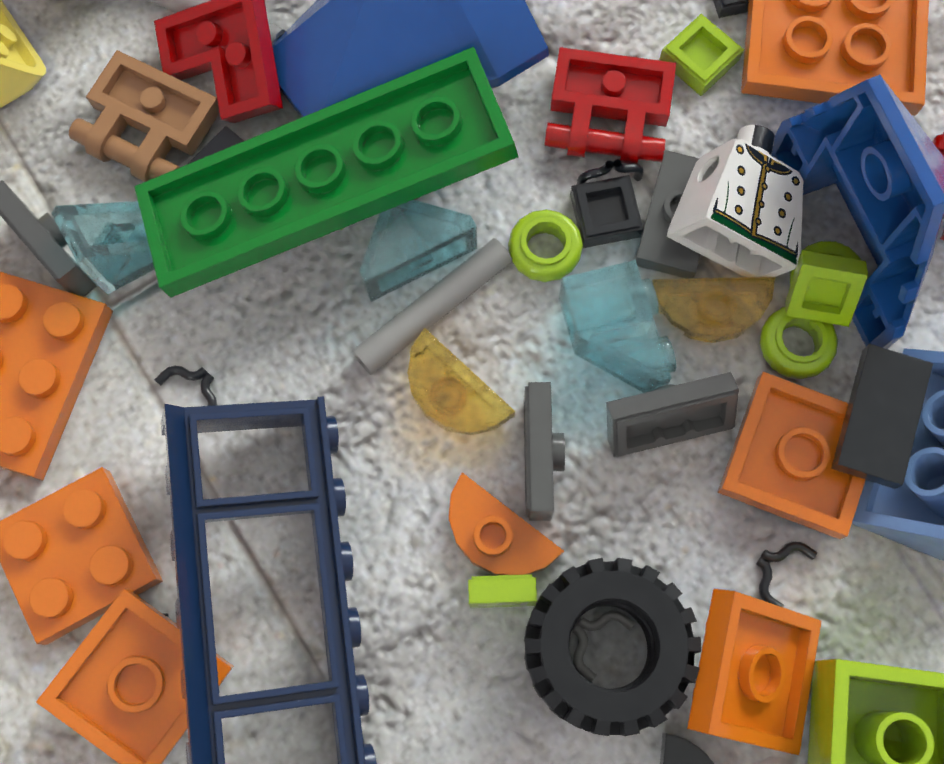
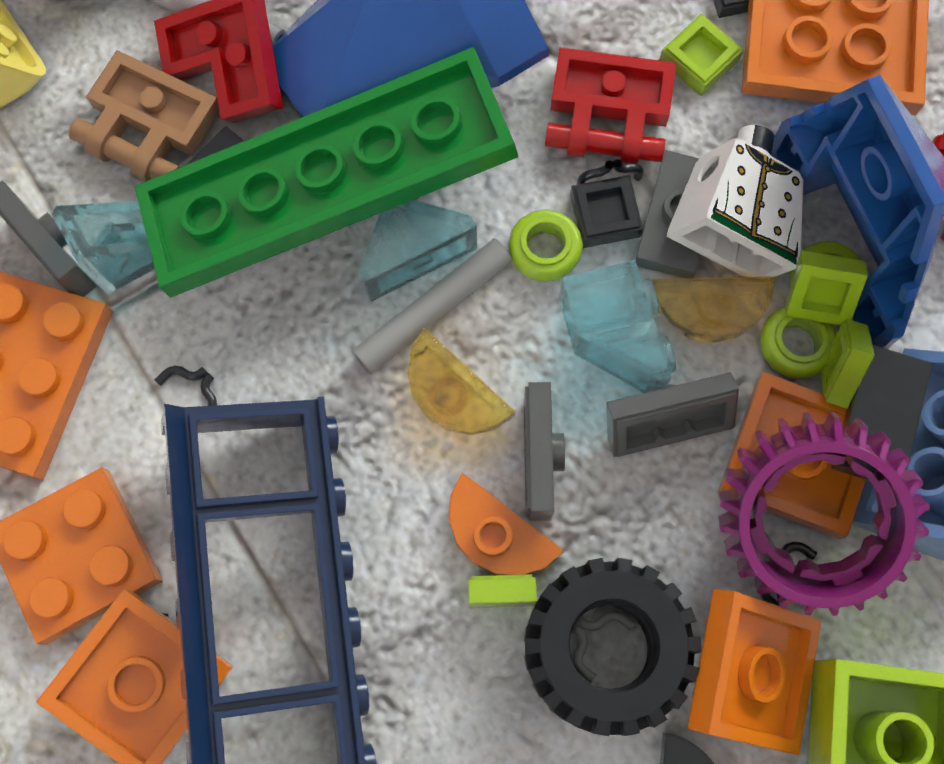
(833, 583): none -> magenta gear
(847, 363): none -> lime tile

